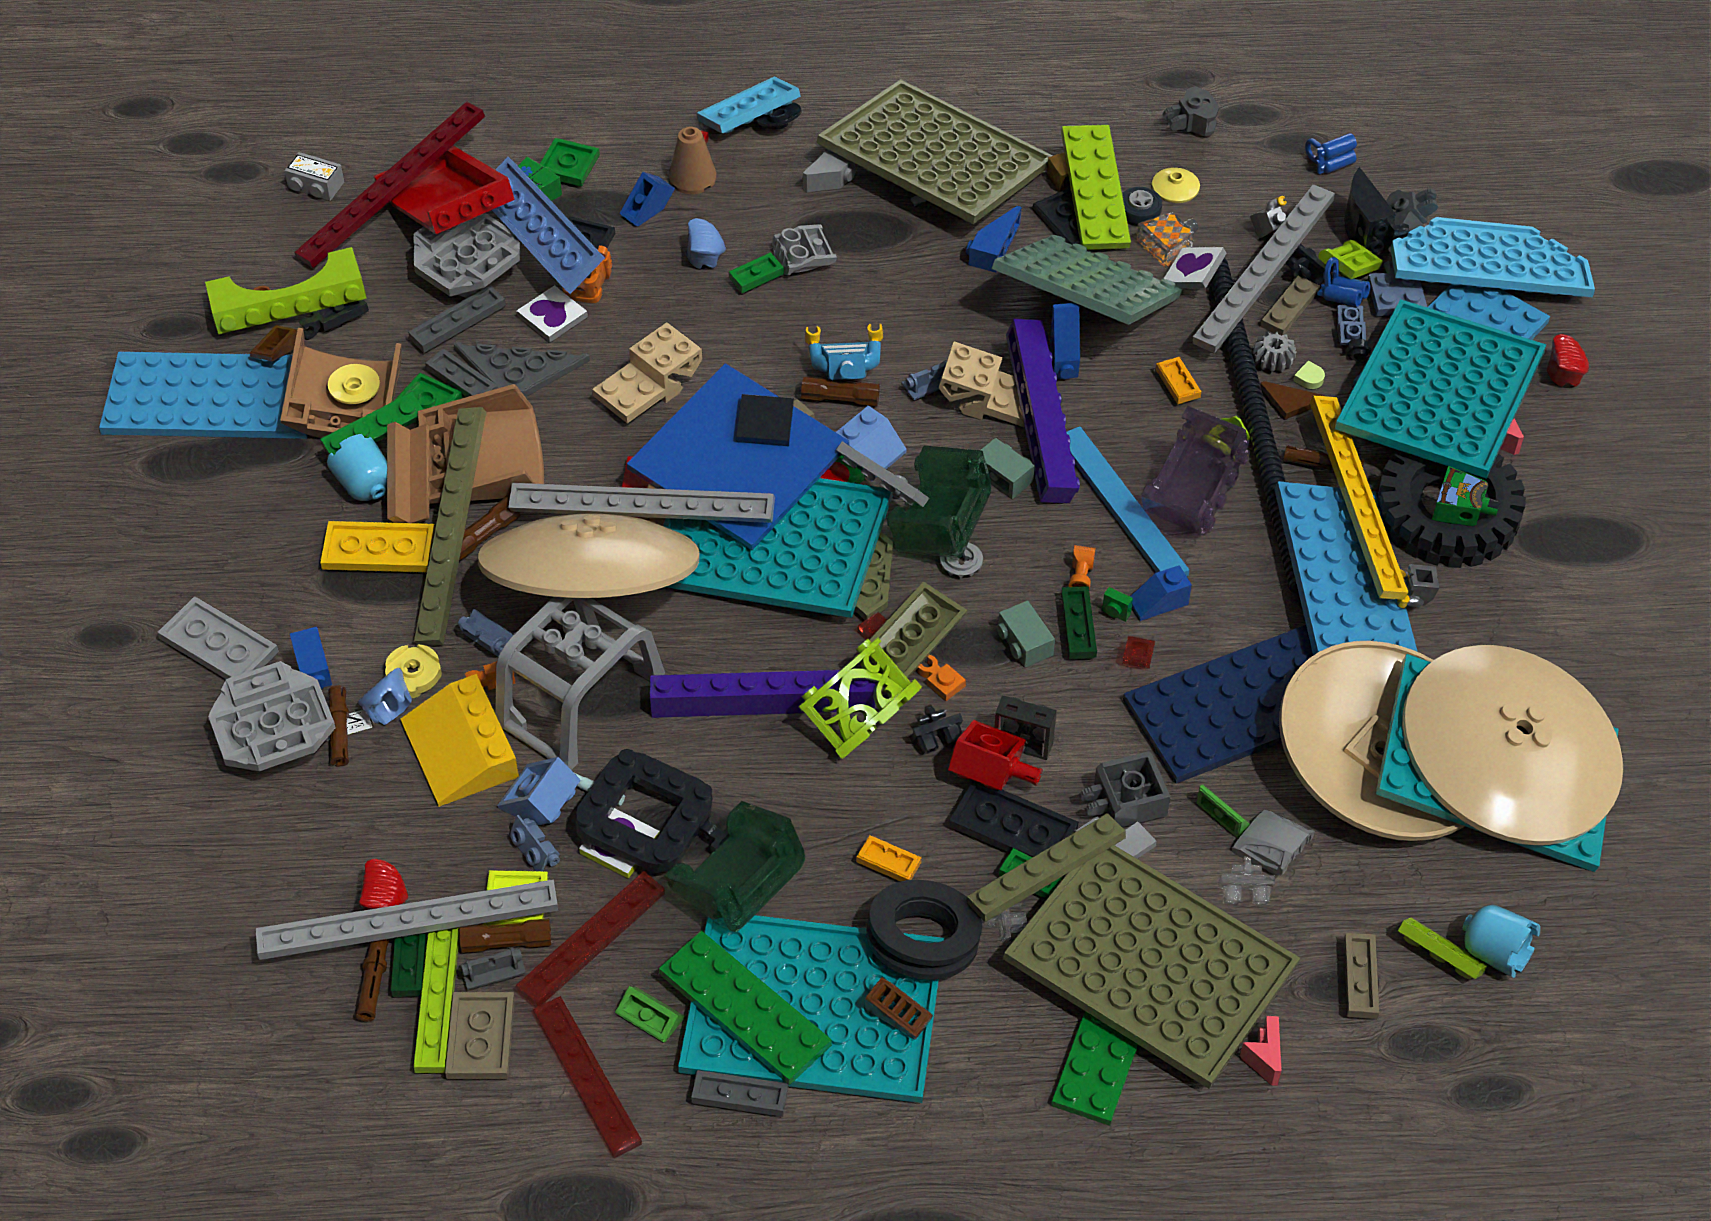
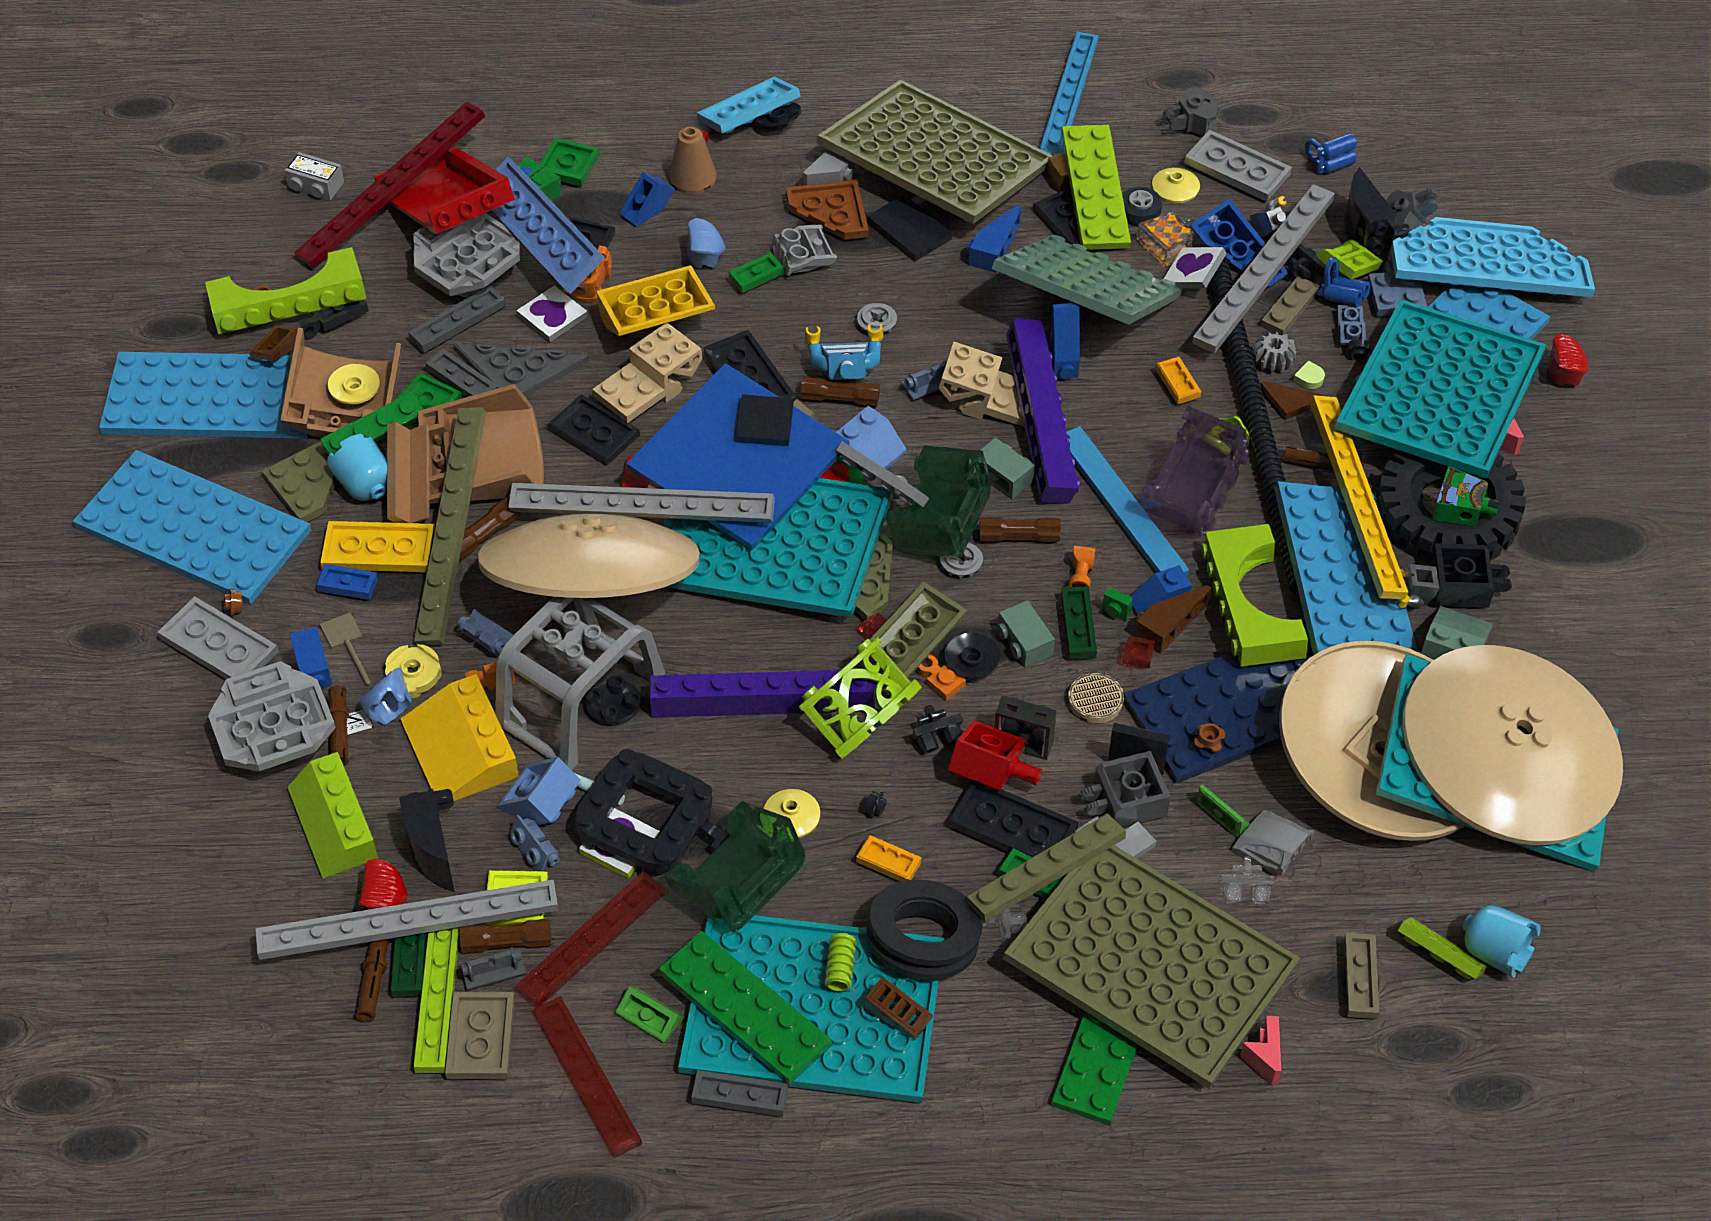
(192, 526): none -> dark azure plate
(233, 602): none -> dark orange plate
(303, 482): none -> olive plate
(331, 816): none -> lime slope
(343, 631): none -> dark tan piece
(347, 581): none -> blue plate
(426, 834): none -> black piece
(593, 430): none -> black tile
(613, 700): none -> black dish
(653, 301): none -> yellow slope
(748, 358): none -> black plate
(806, 812): none -> light yellow dish
(832, 205): none -> dark orange plate
(840, 962): none -> lime piece
(875, 804): none -> black plate
(877, 311): none -> light grey gear
(909, 227): none -> black tile
(972, 647): none -> black dish
(1019, 529): none -> reddish brown axle
(1069, 91): none -> dark azure tile
(1096, 698): none -> tile
(1132, 740): none -> black tile
(1169, 617): none -> reddish brown slope
(1209, 731): none -> dark orange plate
(1230, 229): none -> blue wedge
(1238, 165): none -> light grey plate
(1255, 635): none -> lime arch
(1454, 631): none -> sand green slope
(1467, 575): none -> black hinge

